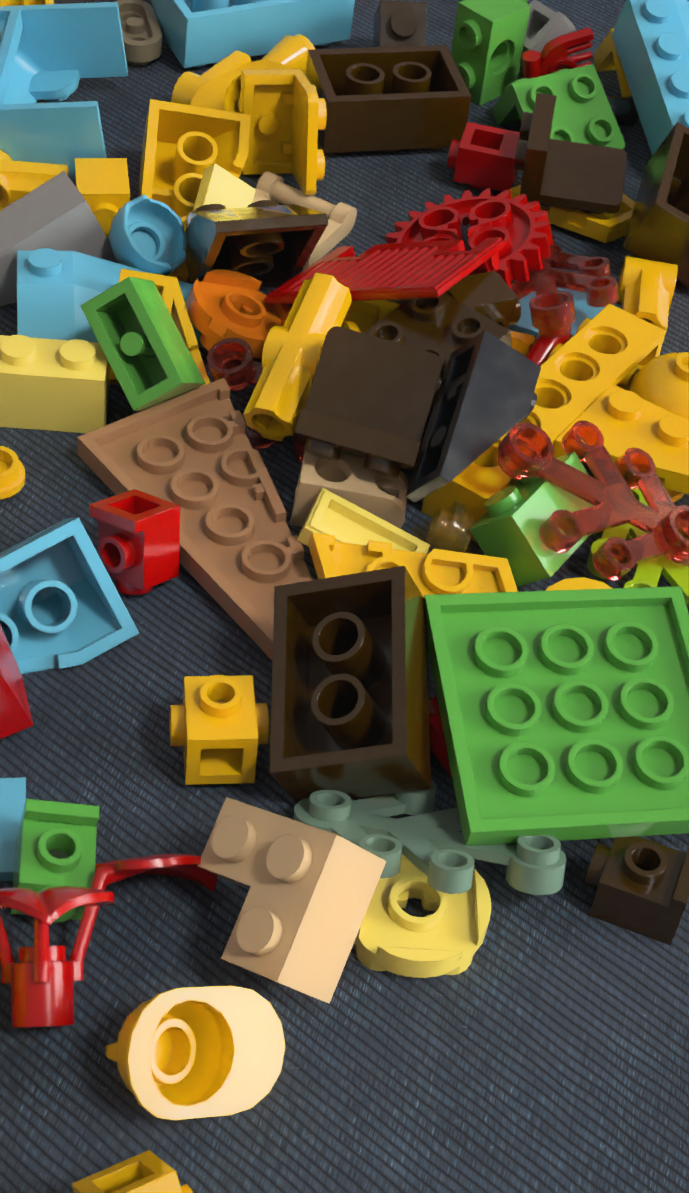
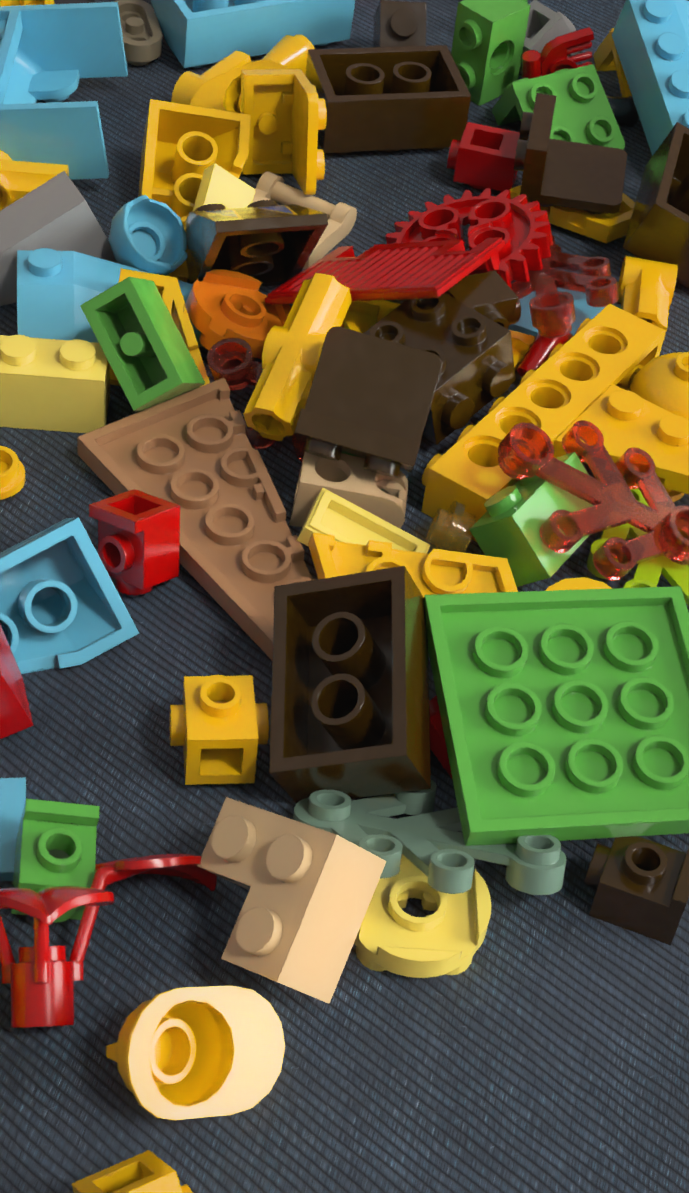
(103, 186): yellow brick -> none
(478, 402): black slope -> none

